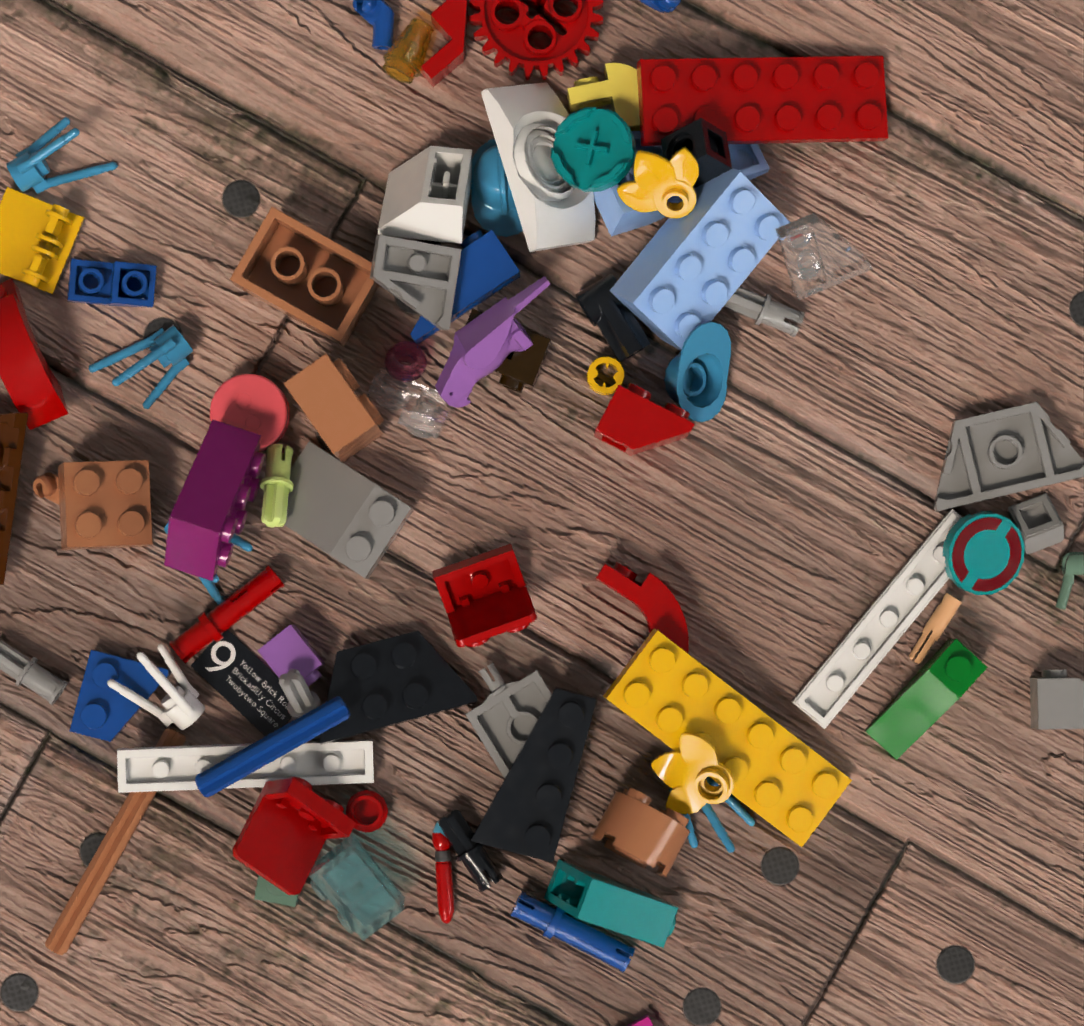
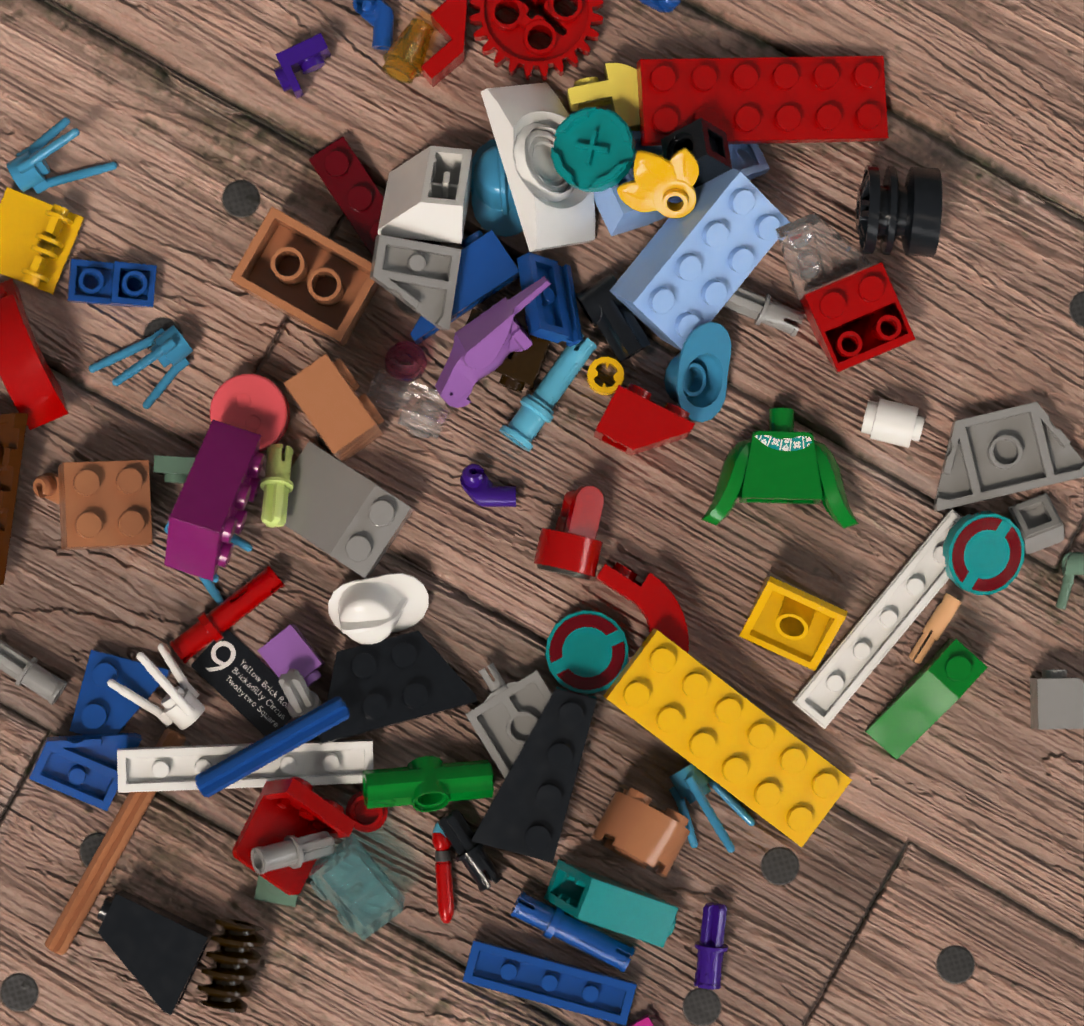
(83, 765): none -> blue wing
(153, 946): none -> black slope
(173, 468): none -> sand green plate
(232, 965): none -> dark brown piece
(292, 852): none -> light grey axle
(303, 56): none -> dark purple bracket
(351, 189): none -> dark red plate
(378, 606): none -> white piece
(427, 784): none -> green piece
(483, 491): none -> dark purple arm
(485, 596): red bracket -> none
(538, 407): none -> medium azure pin
(549, 982): none -> blue plate
(554, 311): none -> blue plate
(573, 543): none -> red piece
(586, 651): none -> tile
(687, 774): yellow plate -> none
(711, 947): none -> dark purple axle
(780, 469): none -> green torso
(792, 623): none -> yellow slope
(857, 317): none -> red slope
(892, 422): none -> white brick
(901, 211): none -> black wheel

